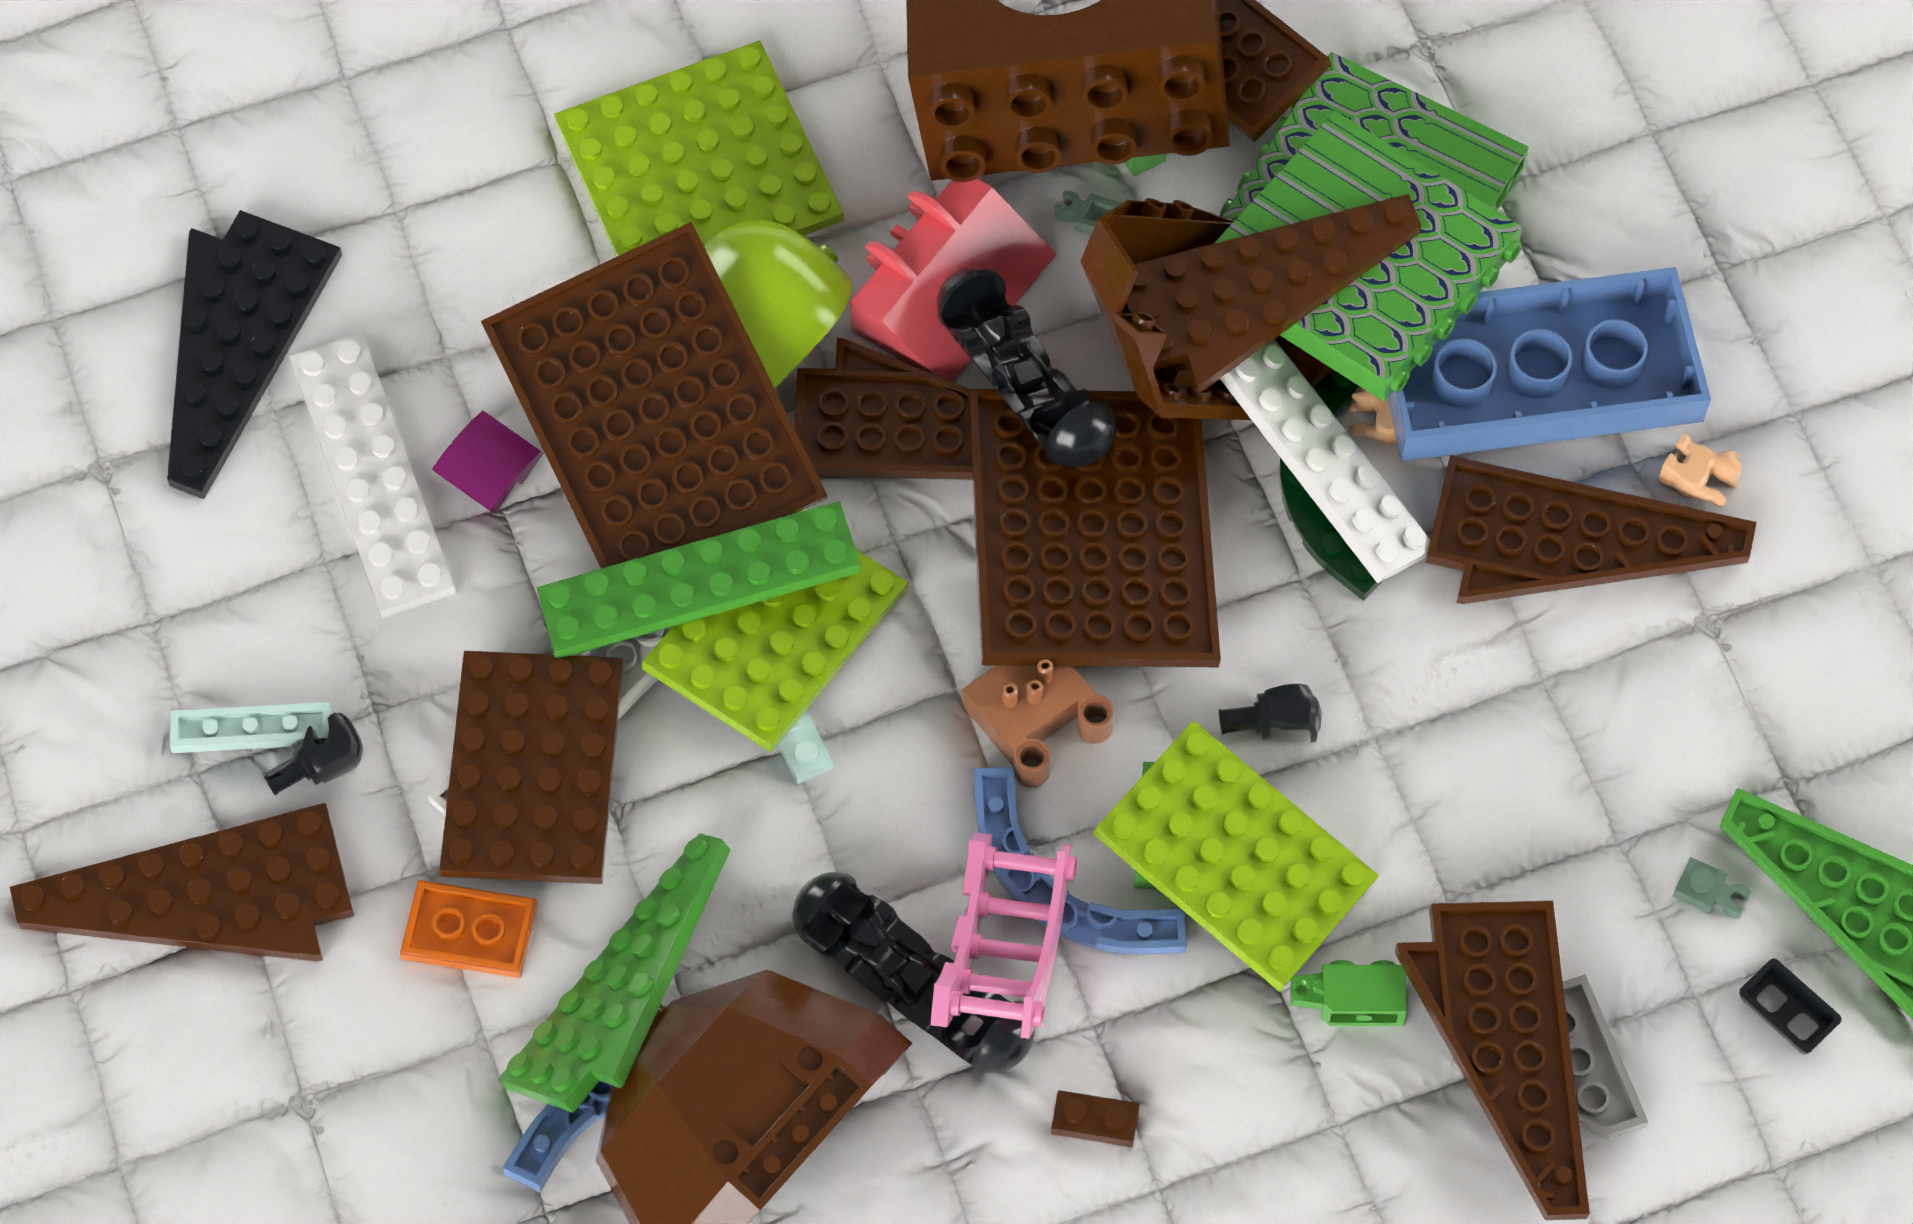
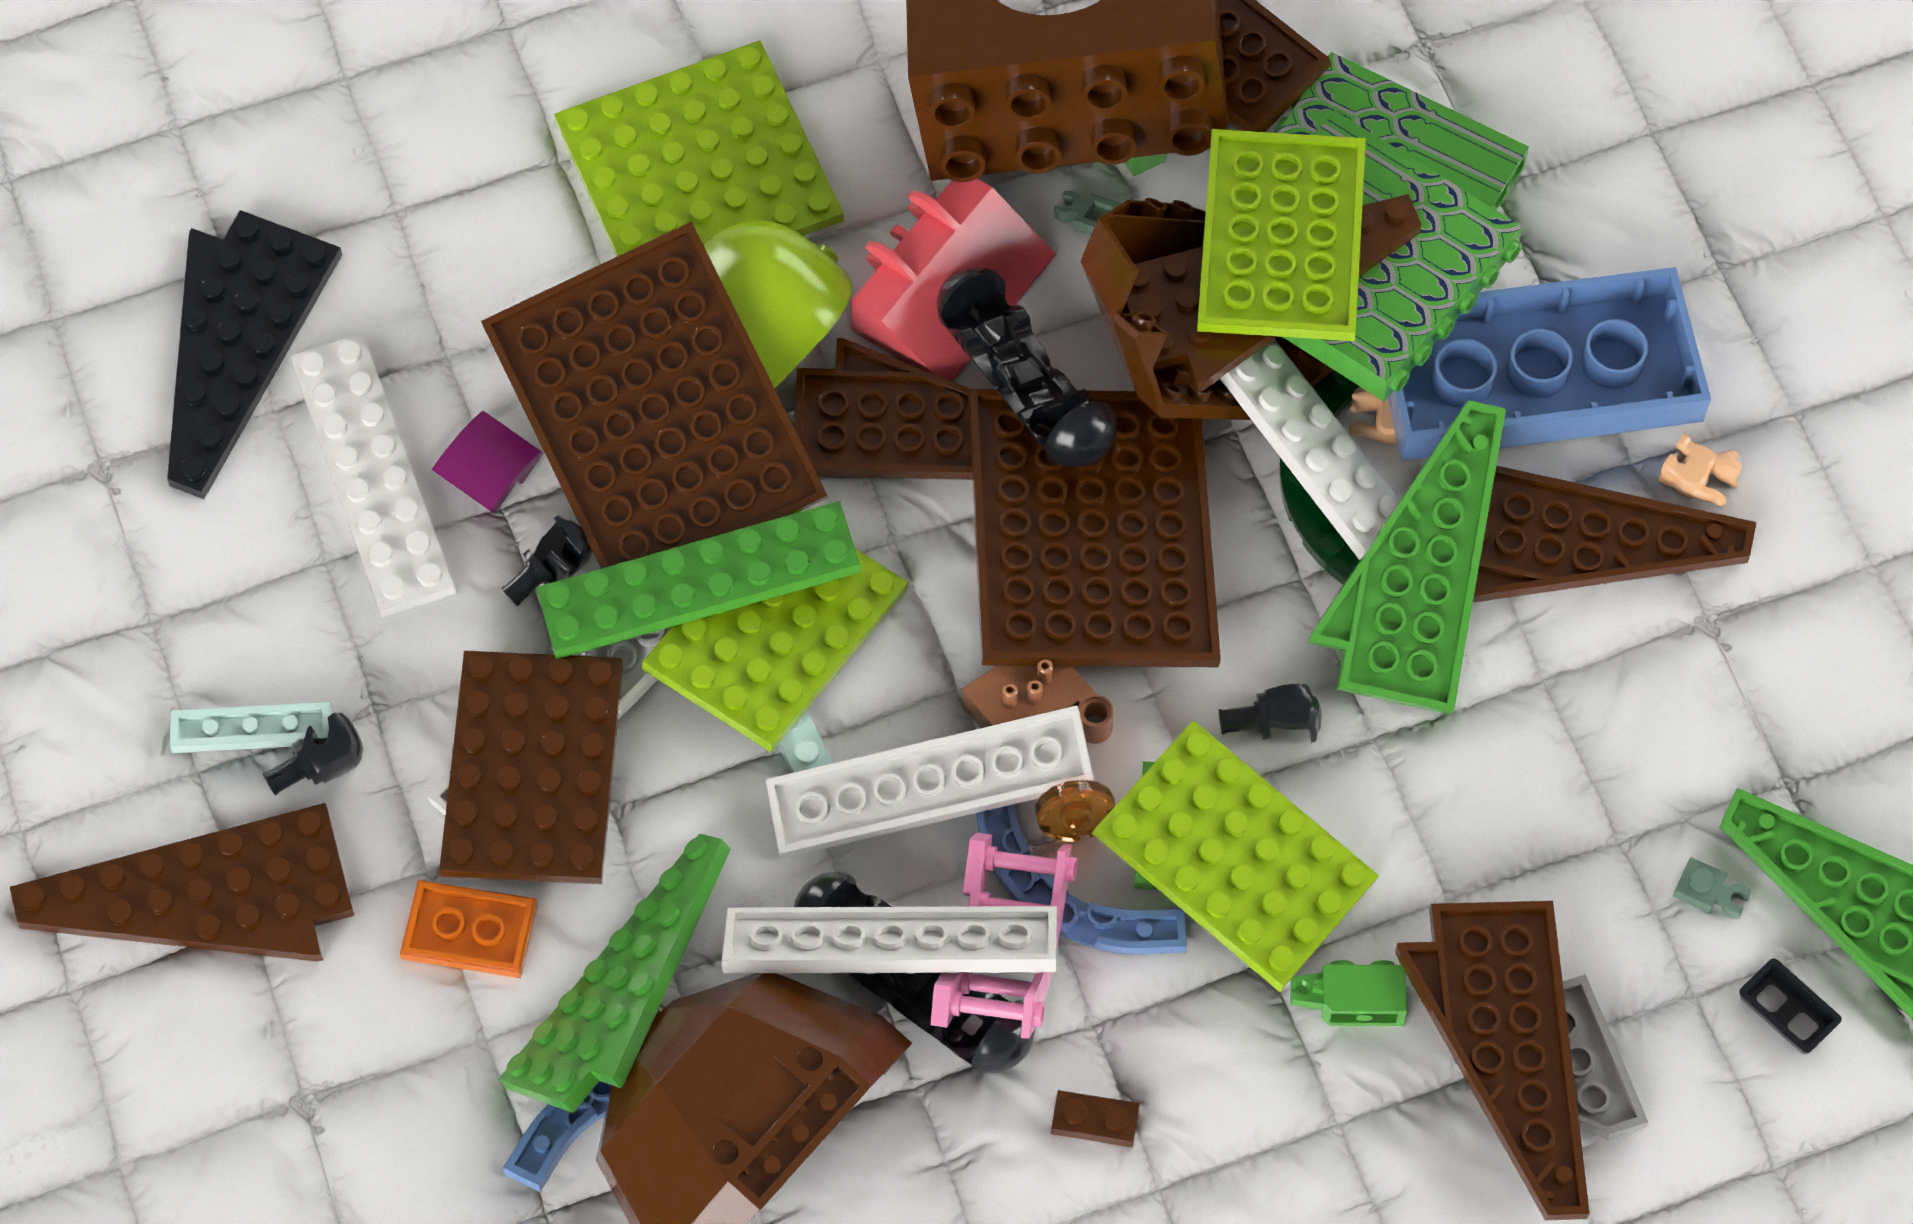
(556, 558): none -> black piece
(890, 939): none -> white plate
(927, 782): none -> white plate
(1073, 809): none -> clear orange tile
(1282, 235): none -> lime plate
(1413, 590): none -> bright green wing

